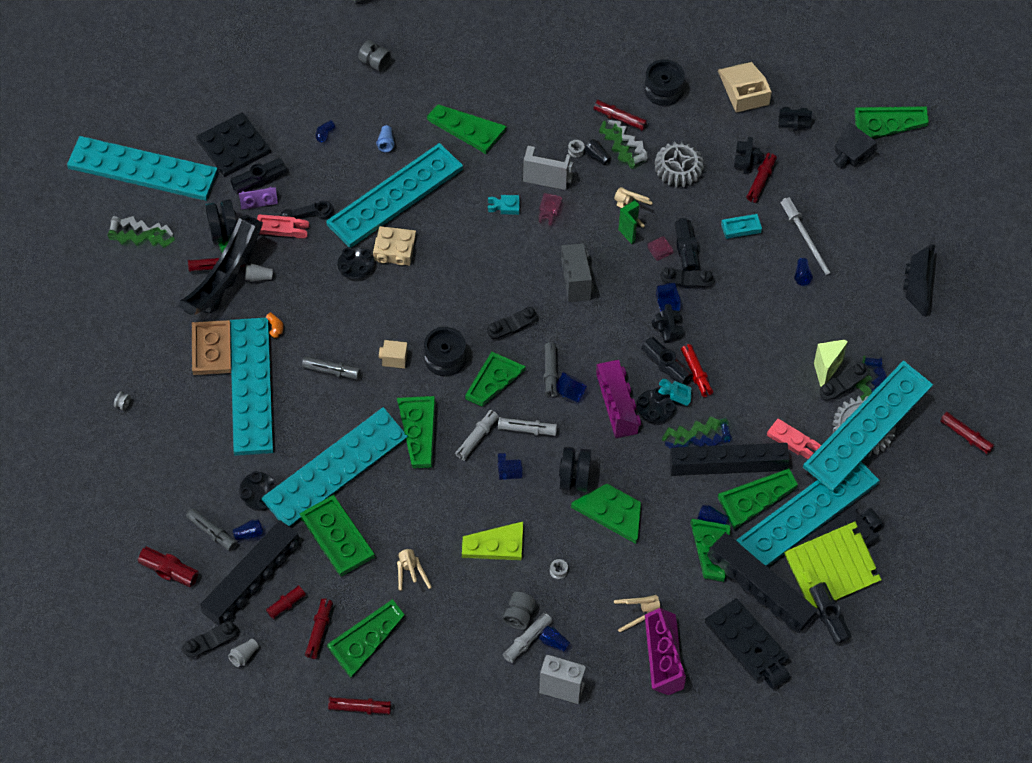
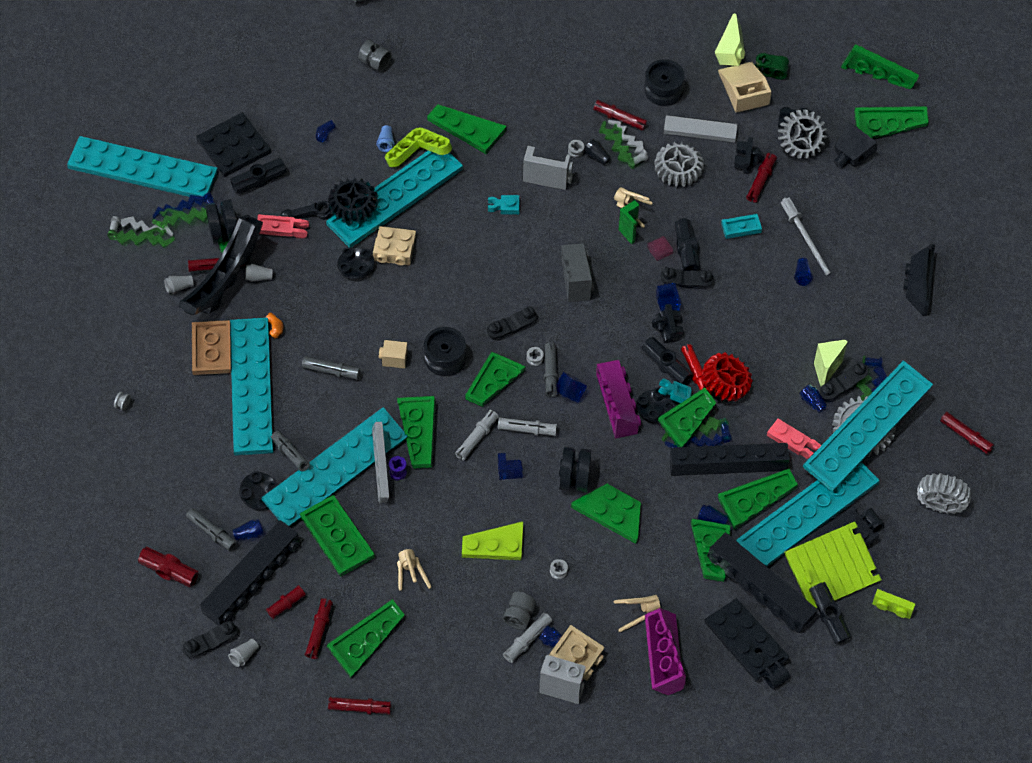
(177, 212): none -> piece
(178, 283): none -> light grey cone
(258, 198): medium lavender hinge -> none
(285, 445): none -> dark grey pin
(342, 196): none -> black gear
(380, 462): none -> light grey tile
(397, 468): none -> dark purple bush
(417, 138): none -> lime beam
(535, 362): none -> light grey bush
(549, 206): clear pink plate -> none
(580, 649): none -> tan plate
(687, 417): none -> green wing
(700, 128): none -> light grey tile
(730, 372): none -> red gear
(731, 46): none -> yellowish green slope
(773, 65): none -> dark green piece
(813, 398): none -> clear blue cone
(816, 127): none -> light grey gear
(871, 63): none -> green wing
(893, 603): none -> lime plate
(944, 493): none -> light grey gear

